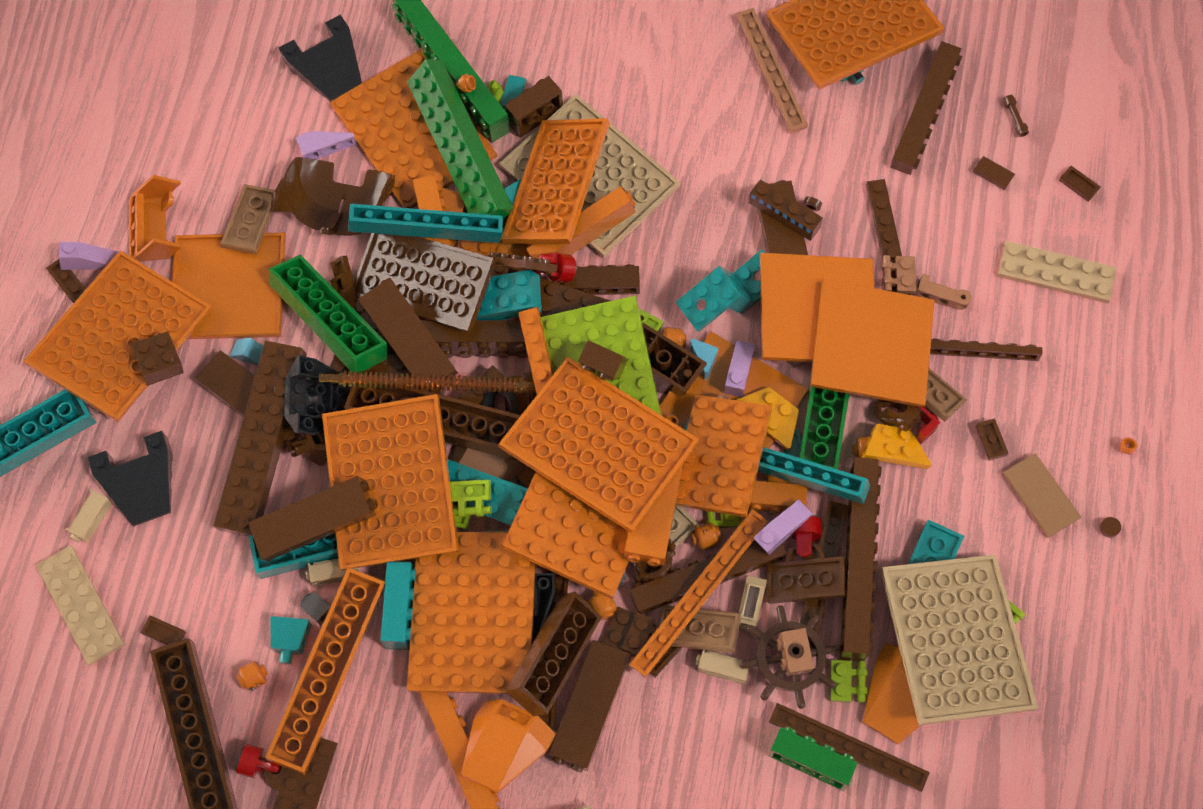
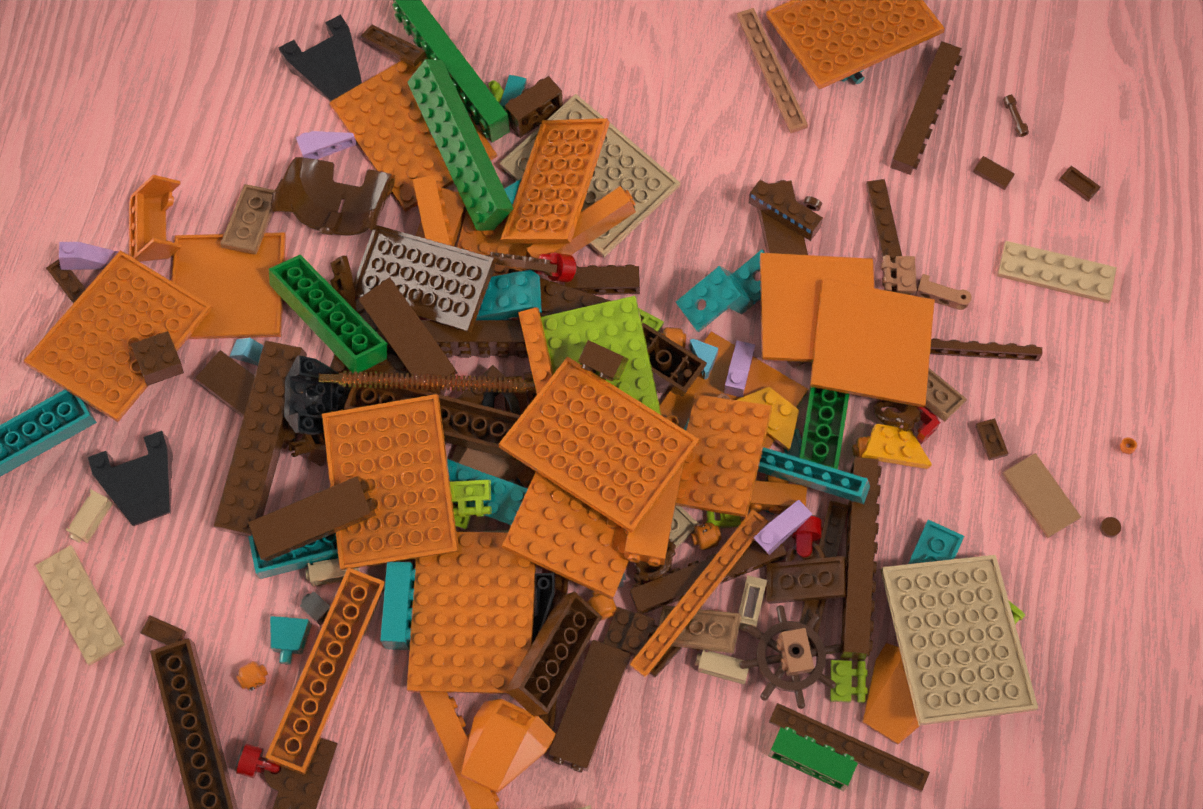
(393, 45): none -> reddish brown plate
(425, 223): teal brick -> none
(466, 83): orange plate -> none

